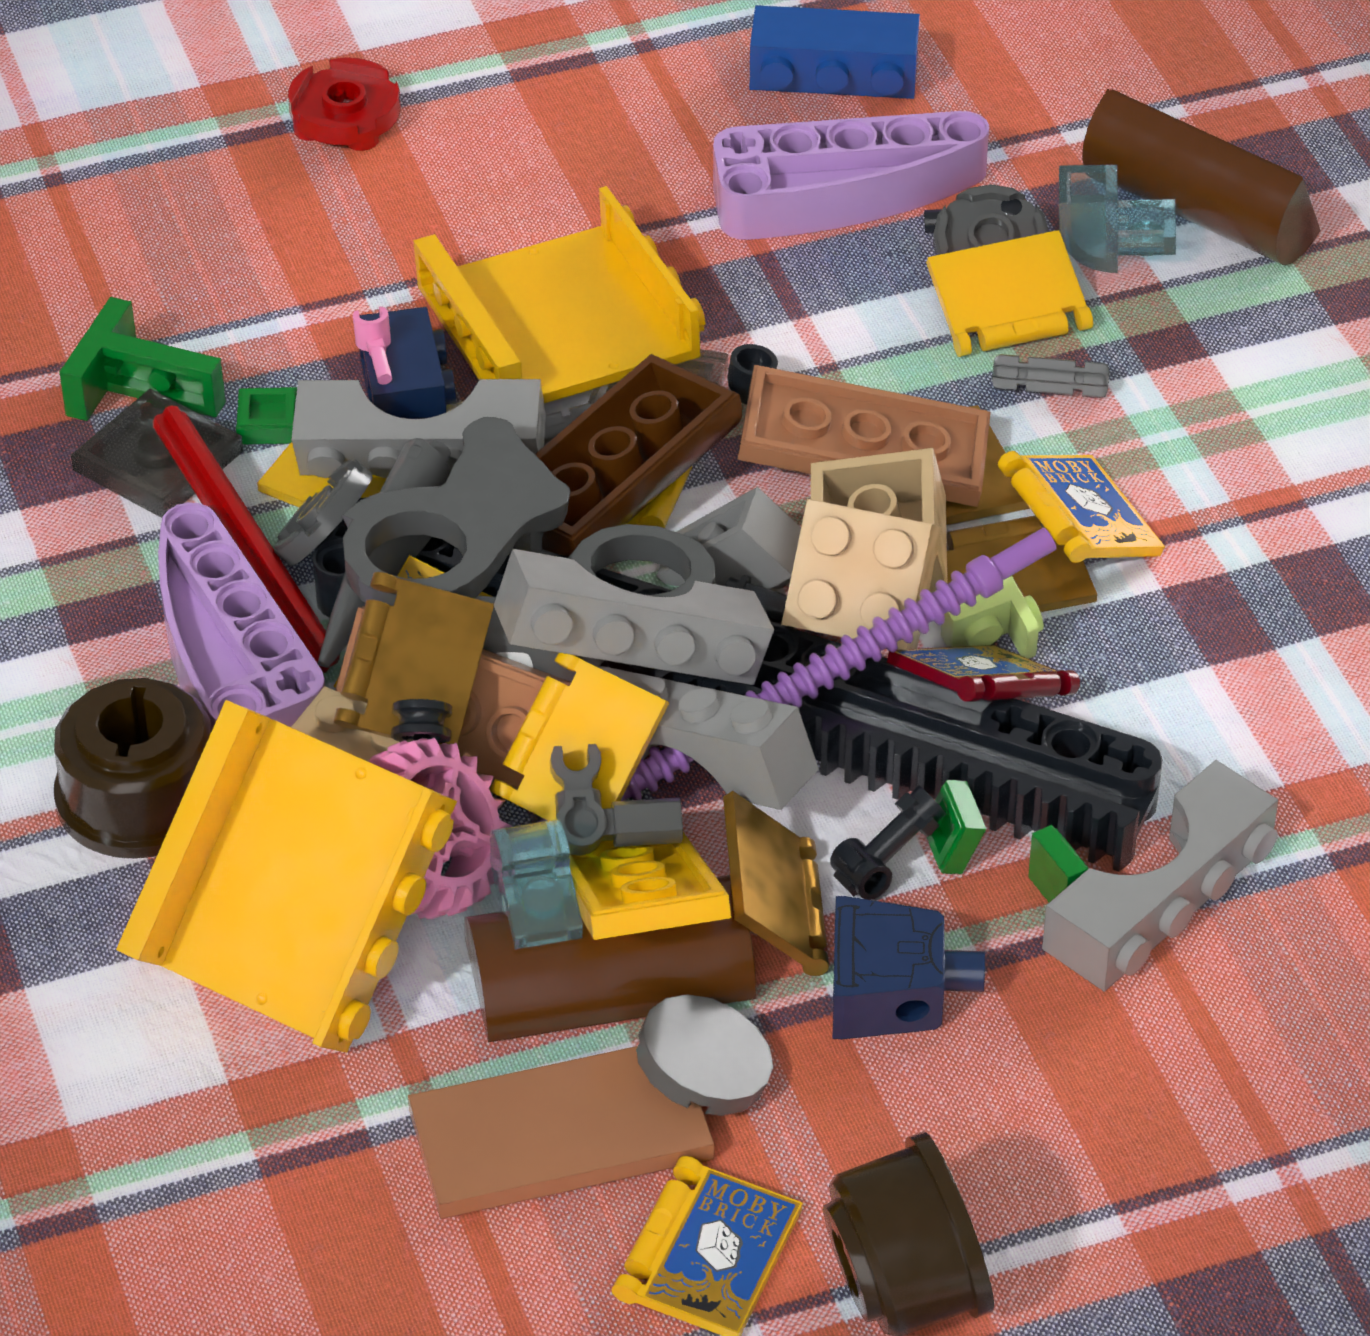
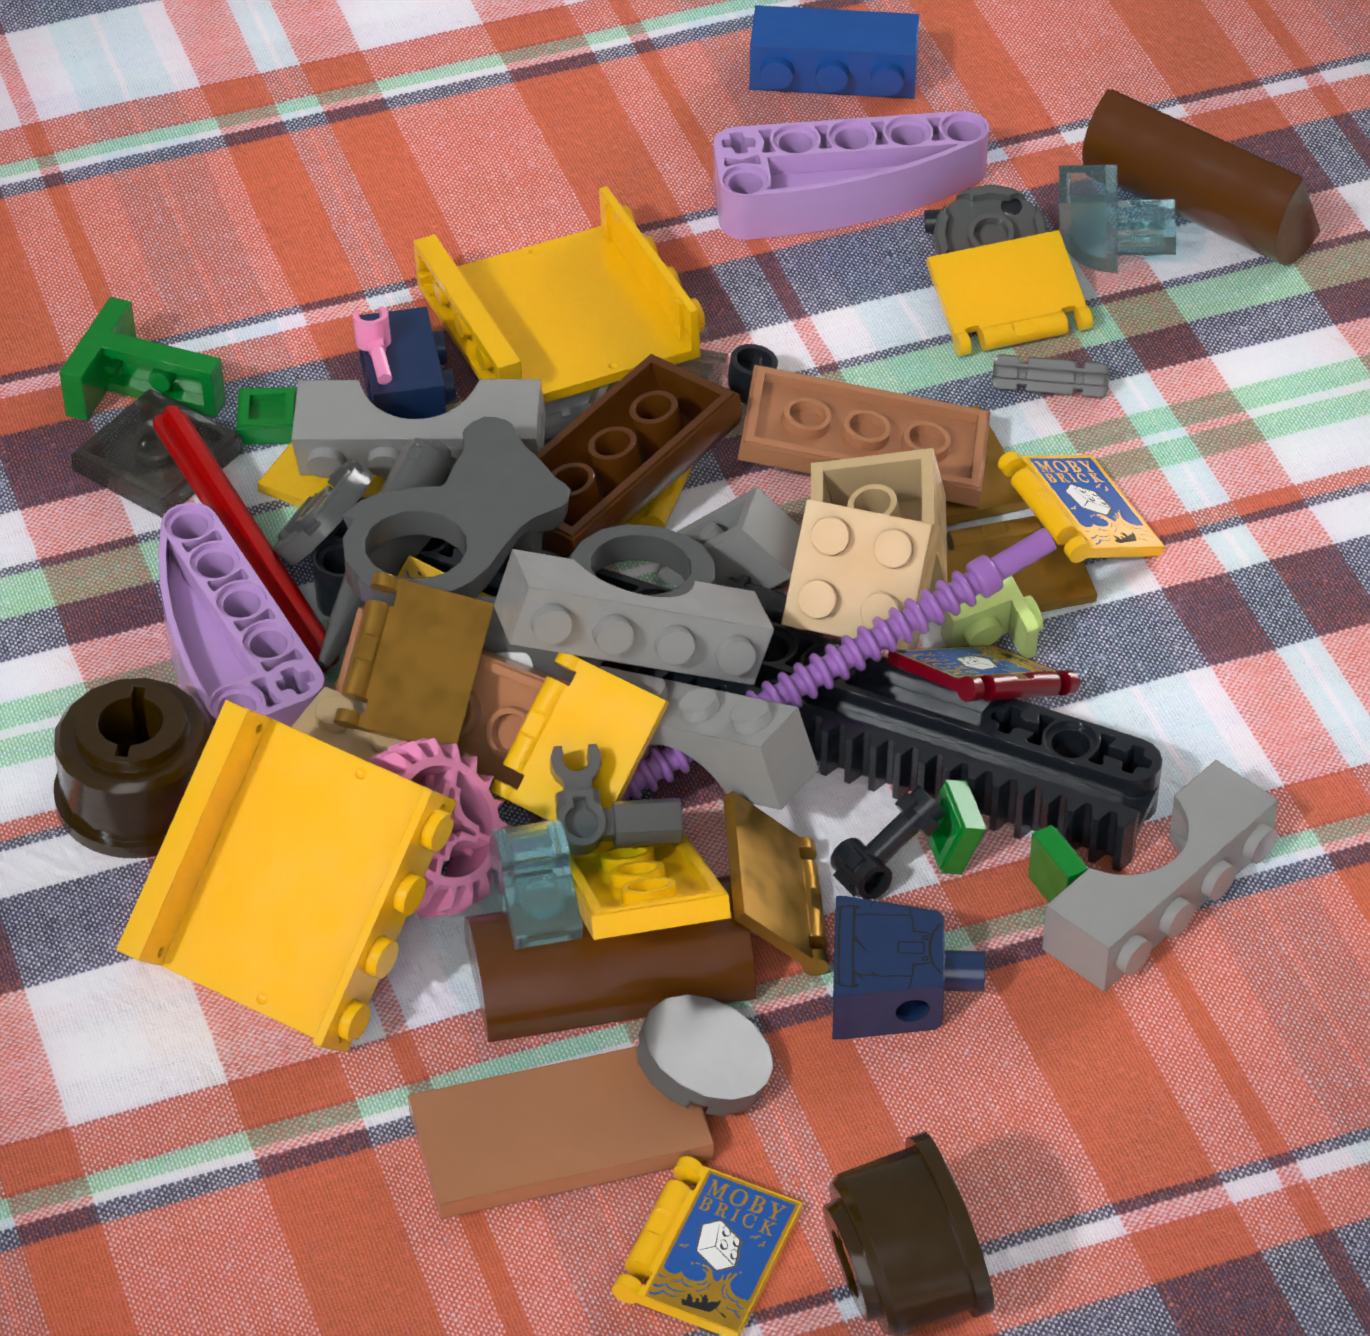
(319, 107): red plate -> none
(421, 720): black bush -> none

